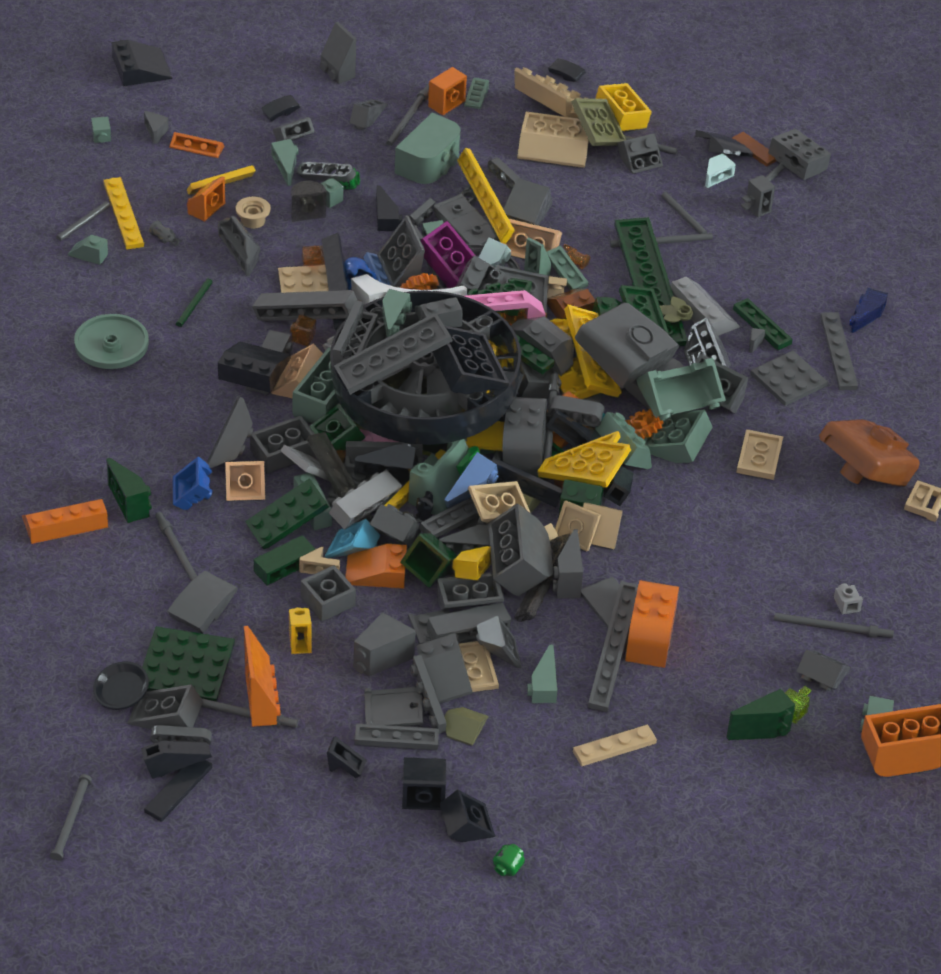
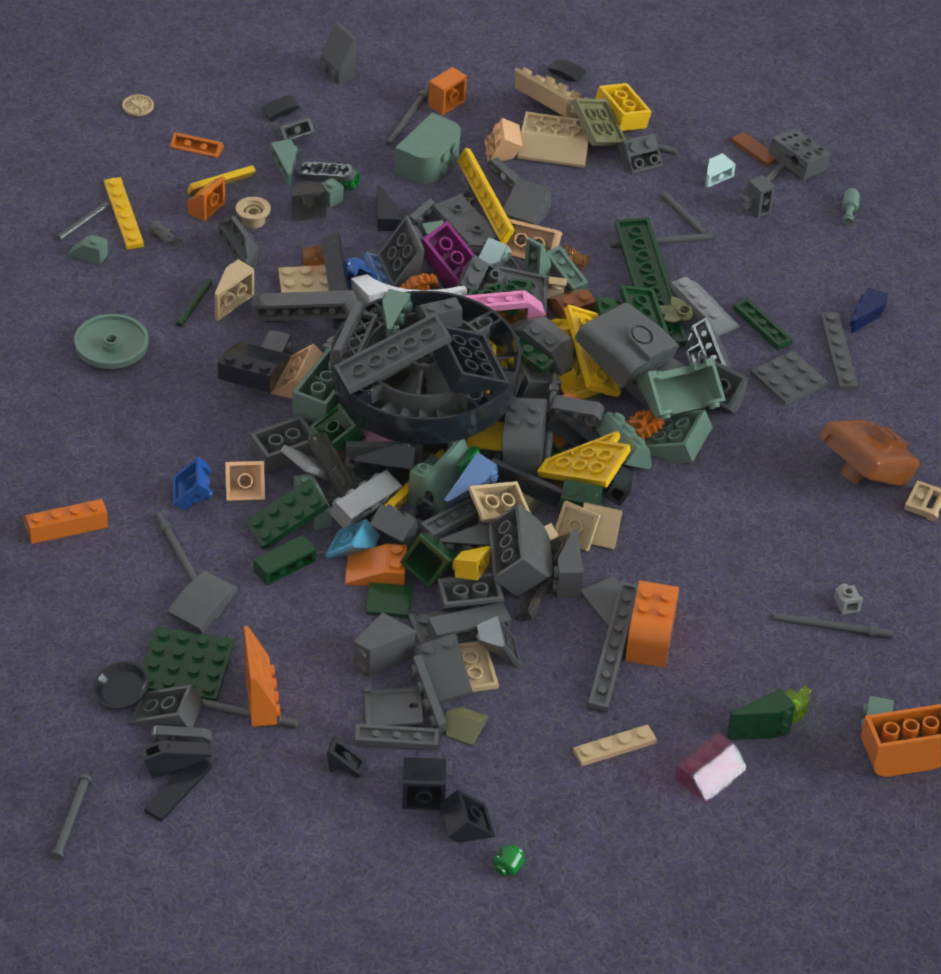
(101, 129): sand green brick -> none
(128, 491): dark green slope -> none
(138, 105): none -> tan wheel
(139, 63): black slope -> none
(156, 125): dark grey slope -> none
(232, 435): dark grey wedge -> none
(234, 288): none -> tan slope
(300, 622): yellow torso -> none
(303, 330): clear orange brick -> none
(314, 562): tan slope -> none
(328, 593): dark grey brick -> none
(366, 113): dark grey slope -> none
(389, 599): none -> dark green piece
(477, 92): sand green slope -> none
(503, 141): none -> light nougat slope
(543, 680): sand green slope -> none
(710, 767): none -> slope
(724, 144): black slope -> none
(756, 339): dark grey slope -> none
(759, 454): tan plate -> none
(822, 669): dark grey slope -> none
(850, 205): none -> sand green piece

